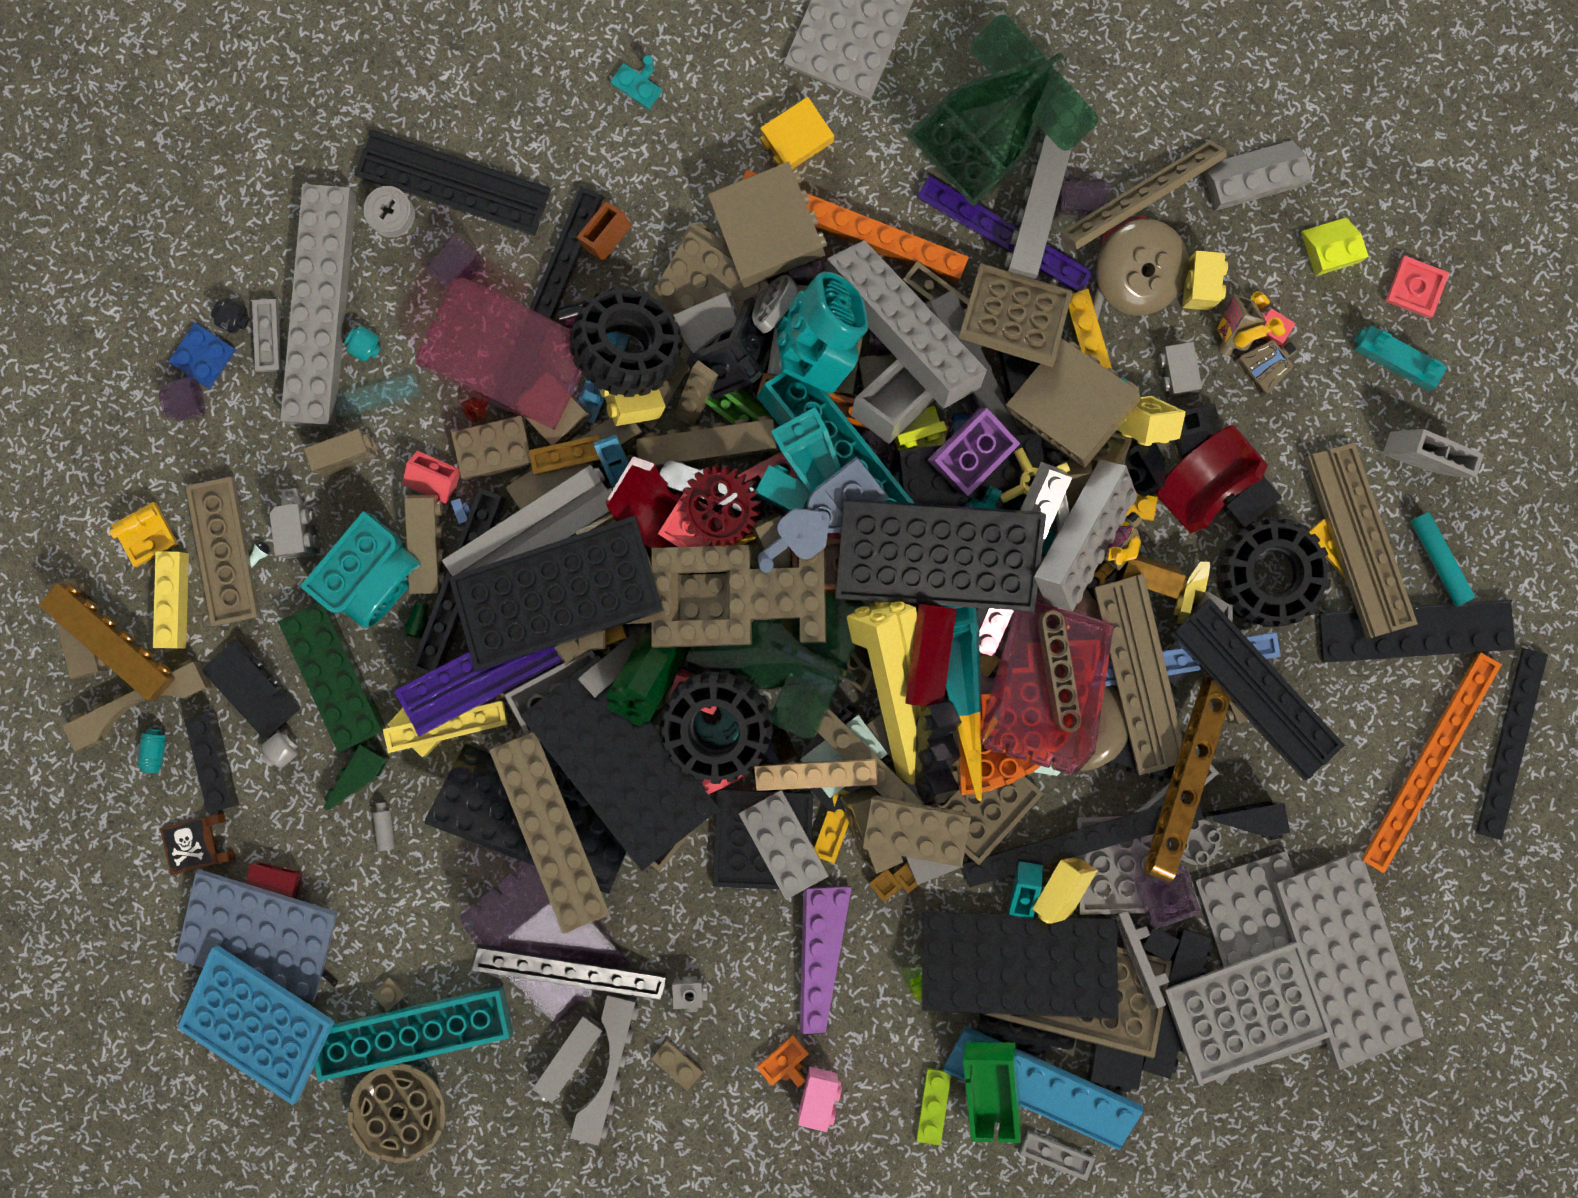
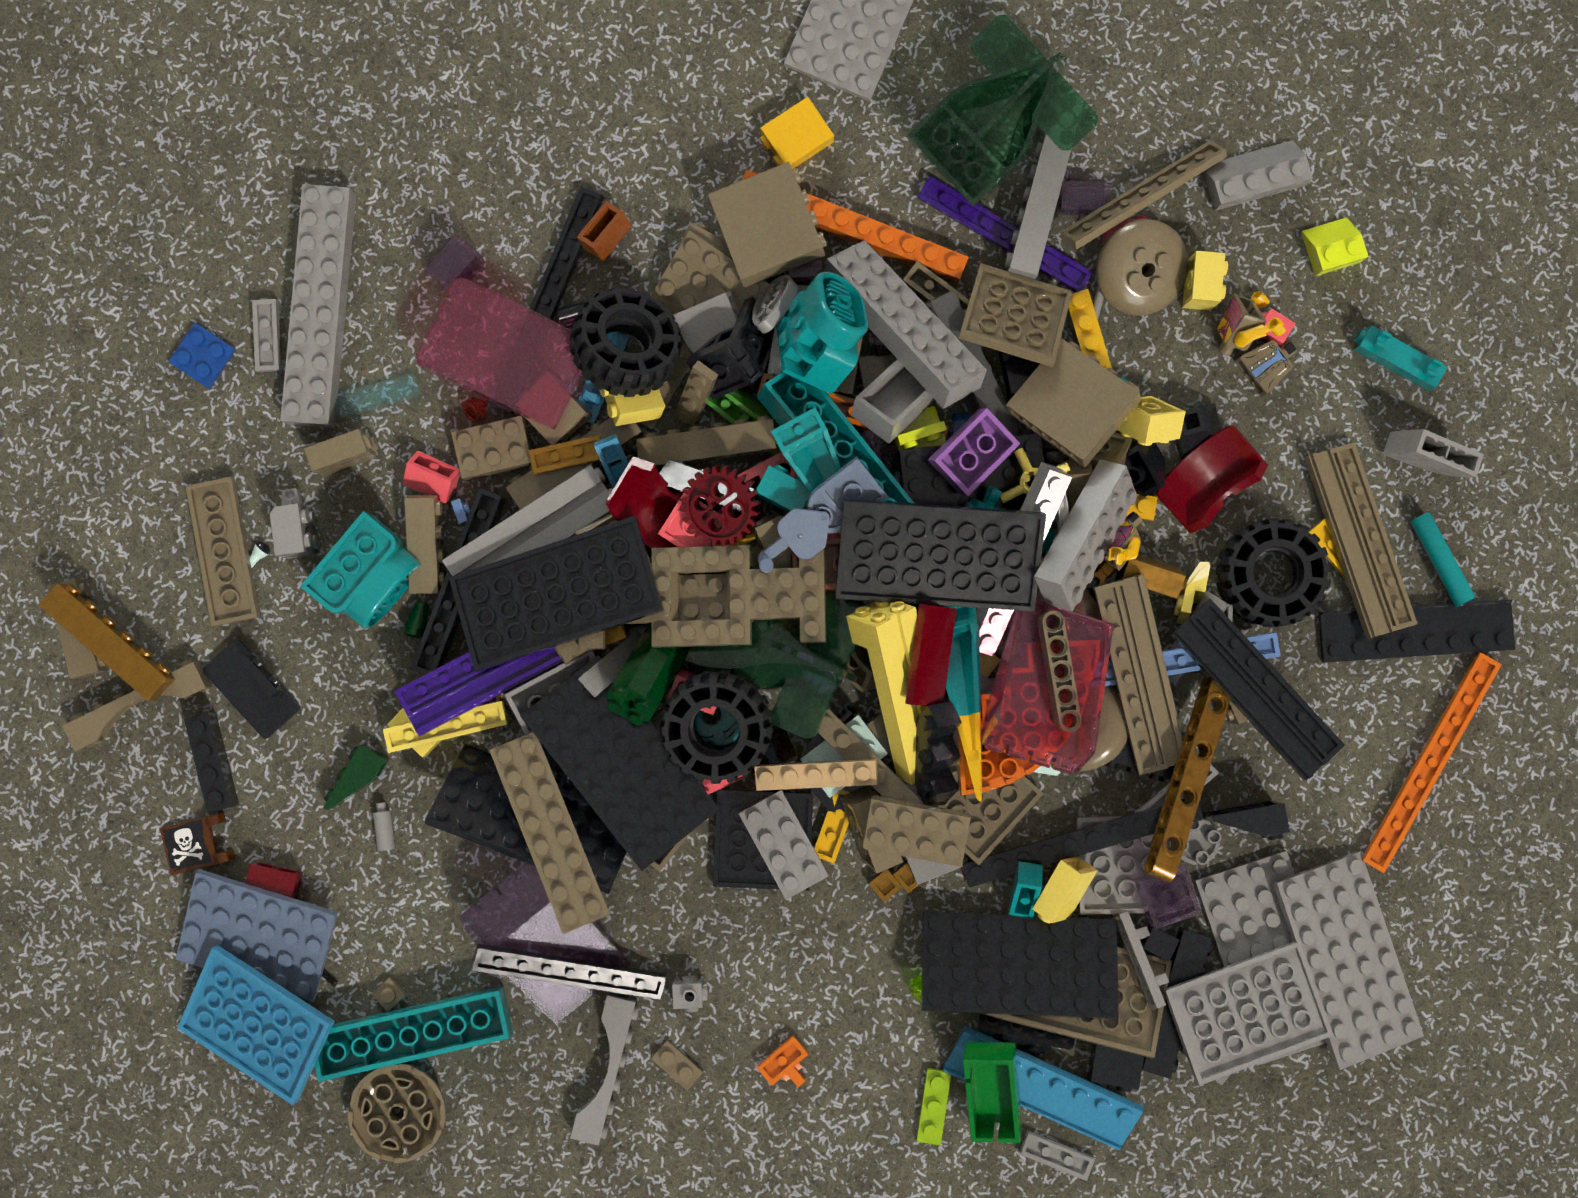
(144, 534): yellow plate -> none
(151, 751): teal head -> none
(170, 600): light yellow brick -> none
(182, 399): clear purple piece -> none
(230, 315): black head -> none
(279, 749): light grey head -> none
(332, 676): dark green brick -> none
(362, 343): teal head -> none
(390, 199): light grey piece -> none
(453, 182): black plate -> none
(568, 1058): light grey brick -> none
(637, 85): teal plate -> none
(818, 1099): bright pink brick -> none
(822, 937): medium lavender wing -> none
(1180, 369): light grey brick -> none
(1251, 503): black brick -> none
(1417, 287): coral plate -> none
(1511, 743): black plate -> none

